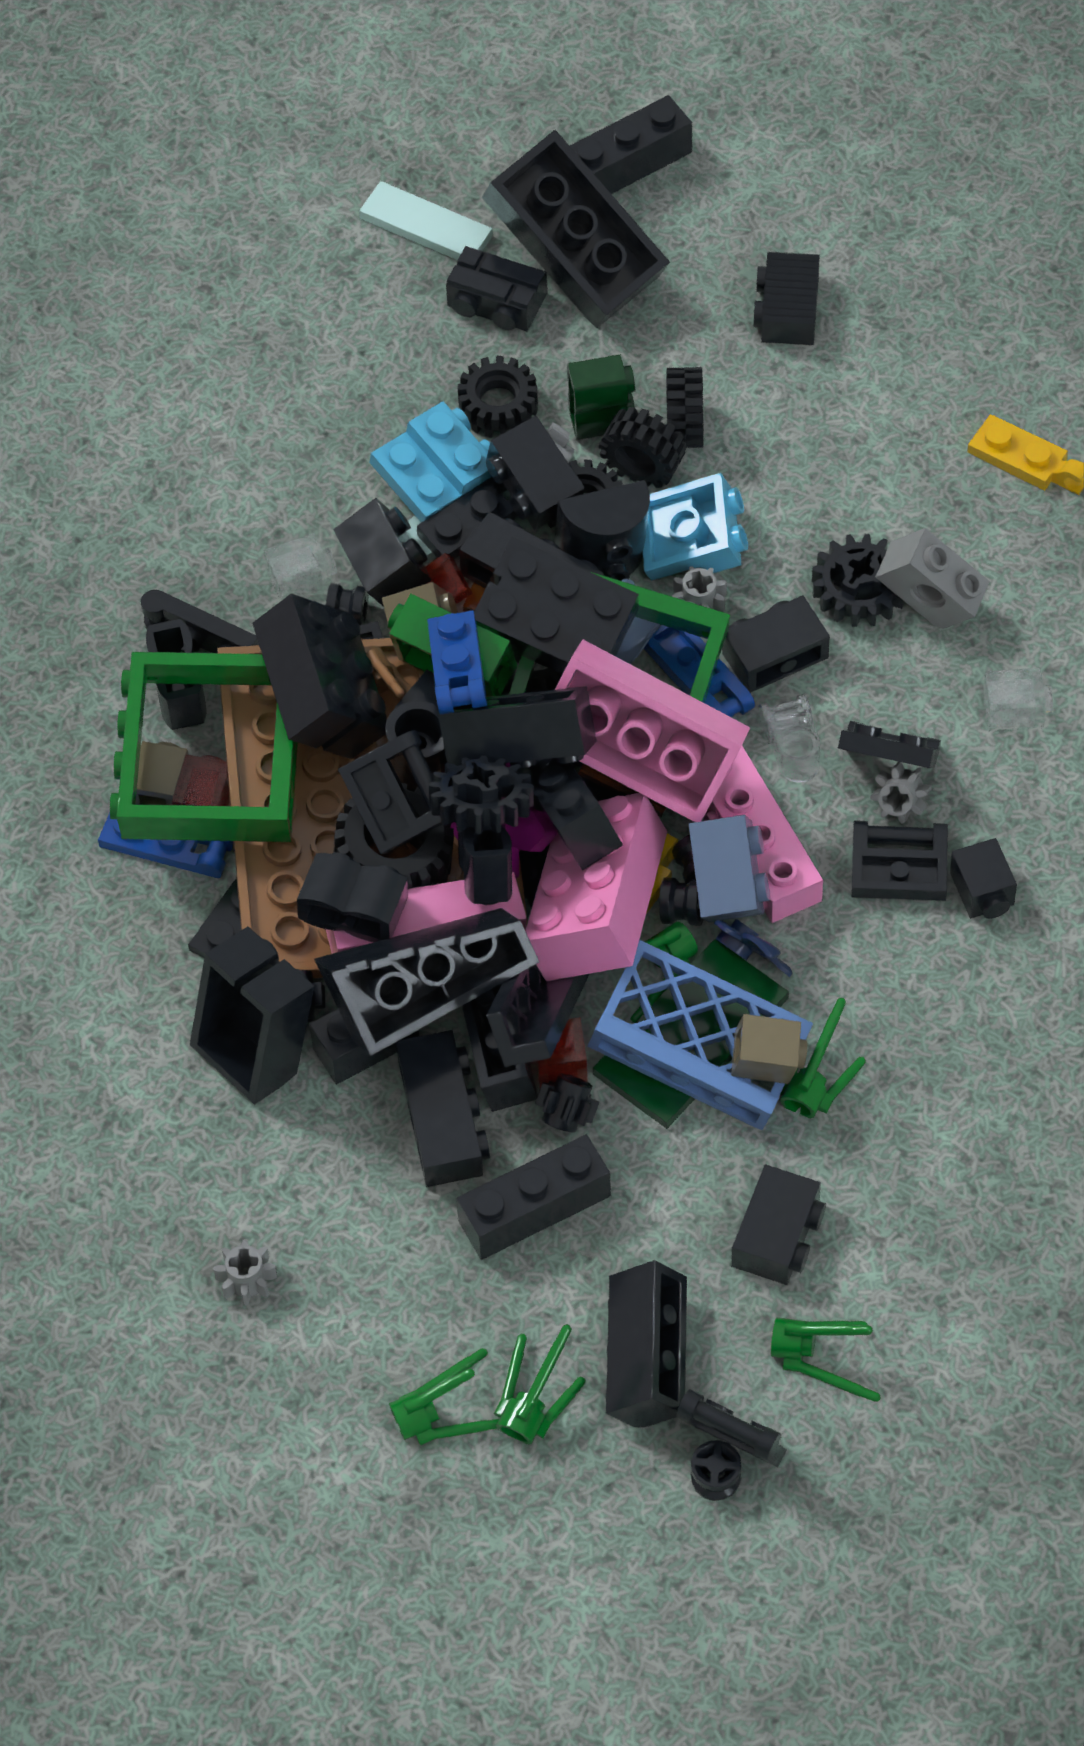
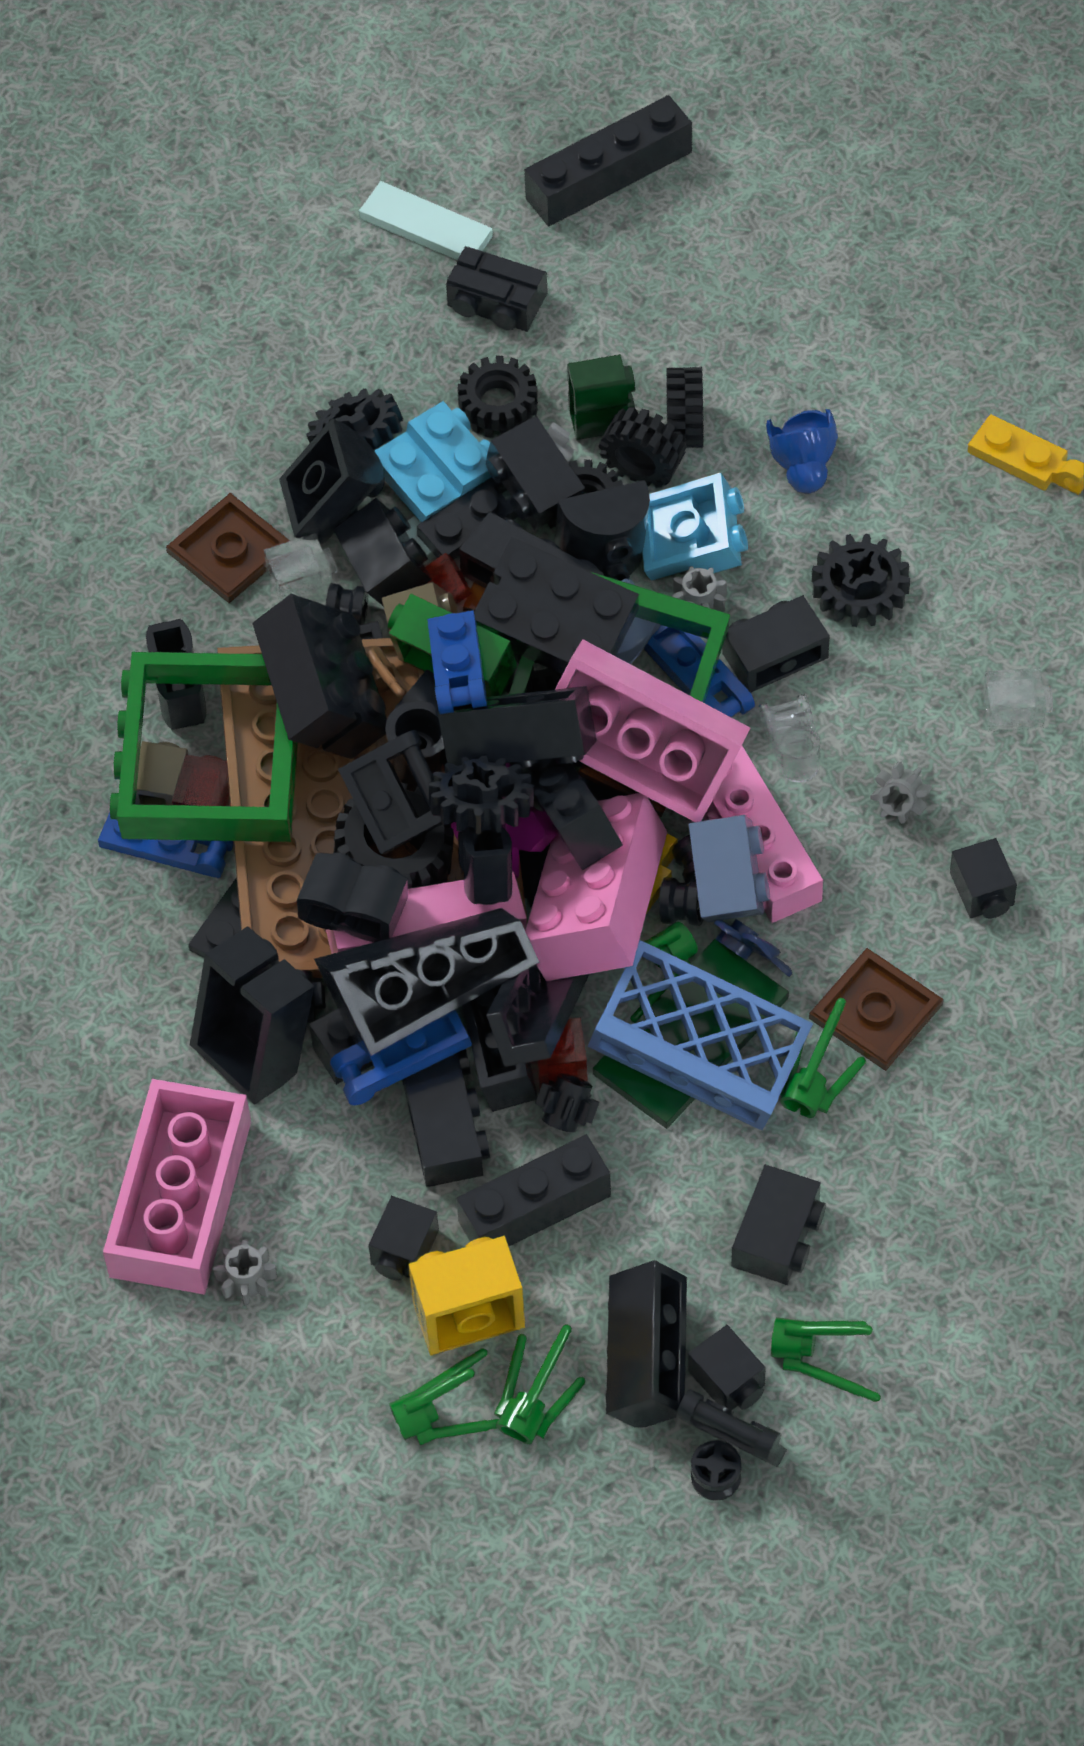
(177, 1186): none -> bright pink brick
(206, 629): black plate -> none
(226, 547): none -> reddish brown tile
(330, 481): none -> black brick
(371, 416): none -> black gear
(399, 1060): none -> blue plate
(402, 1237): none -> black brick
(467, 1294): none -> yellow brick
(575, 229): black brick -> none
(727, 1370): none -> black brick
(768, 1049): dark tan brick -> none
(789, 298): black brick -> none
(804, 448): none -> blue piece
(880, 1010): none -> reddish brown tile
(899, 872): black plate -> none
(902, 748): black plate -> none
(932, 579): light grey brick -> none

